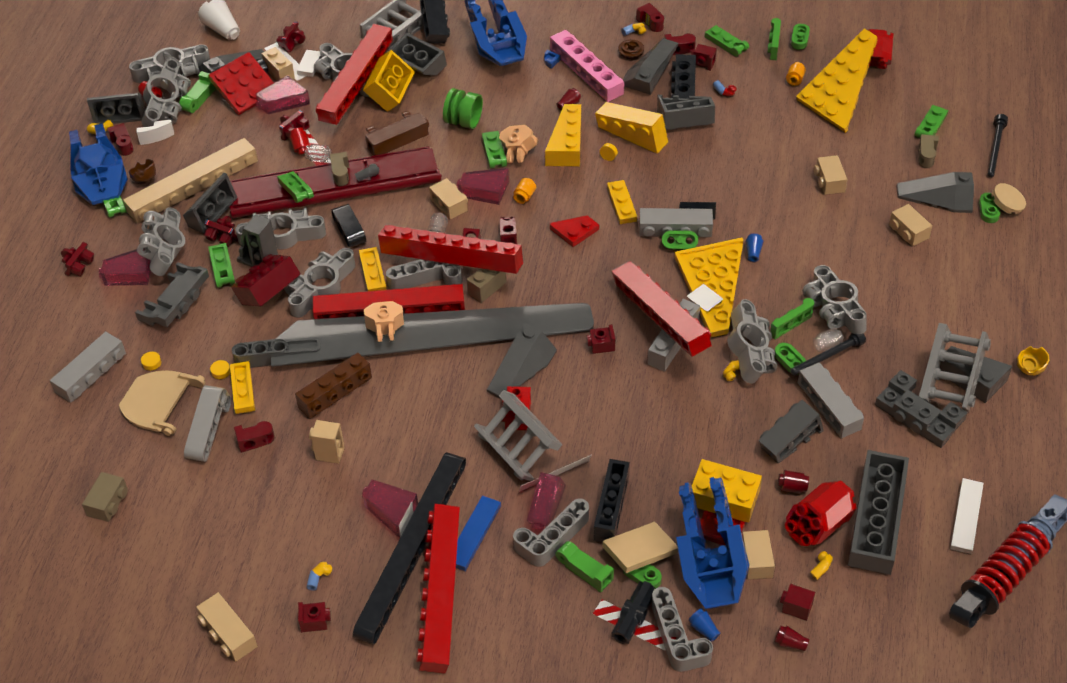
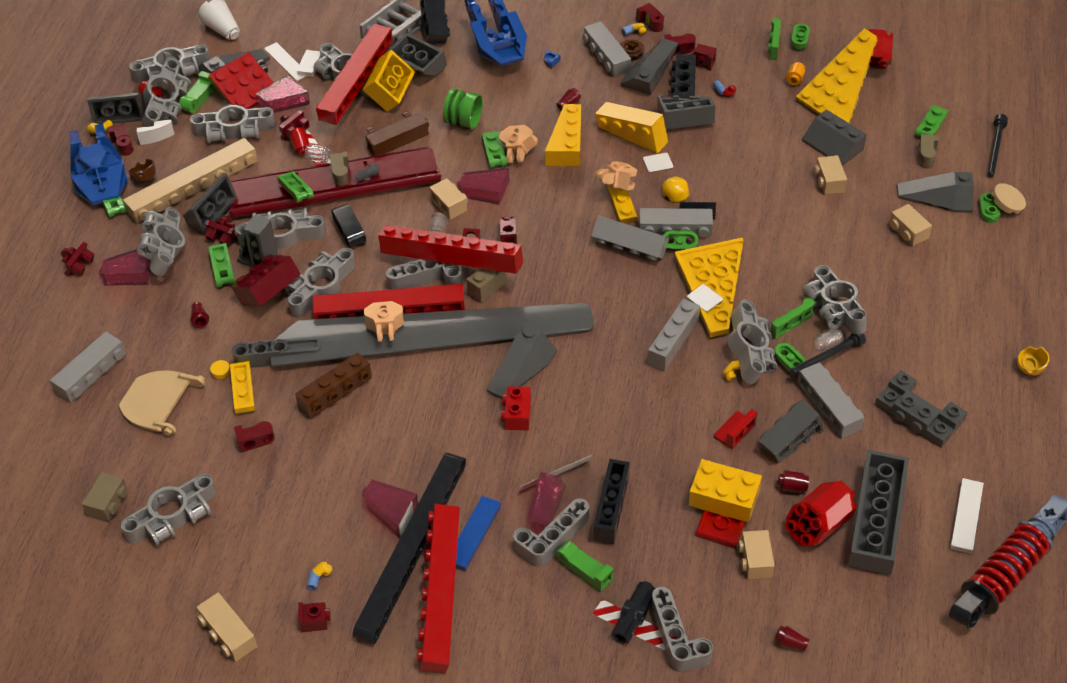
(151, 361): yellow tile -> none
(177, 296): dark grey bracket -> none
(193, 503): none -> light grey piece
(199, 316): none -> dark red cone
(205, 422): light grey beam -> none
(251, 123): none -> light grey piece
(278, 64): tan brick -> none
(291, 37): dark red hips -> none
(327, 441): tan brick -> none
(372, 269): yellow plate -> none
(524, 190): light orange brick -> none
(535, 428): light grey fence -> none
(575, 229): red wing -> none
(587, 65): bright pink brick -> none
(601, 340): dark red brick -> none
(607, 49): none -> light grey brick
(608, 152): yellow tile -> none
(617, 175): none -> light nougat hinge
(631, 237): none -> light grey brick
(640, 547): tan tile -> none
(642, 573): bright green plate -> none
(658, 162): none -> white sticker
(662, 308): brick -> none
(675, 189): none -> yellow hair
(703, 624): blue cone -> none
(714, 573): blue connector -> none
(726, 40): bright green plate -> none
(736, 428): none -> red panel
(754, 245): blue cone -> none
(797, 601): dark red brick -> none
(822, 566): yellow arm -> none
(834, 137): none -> dark grey slope
(938, 354): light grey fence -> none
(991, 377): dark grey wedge -> none

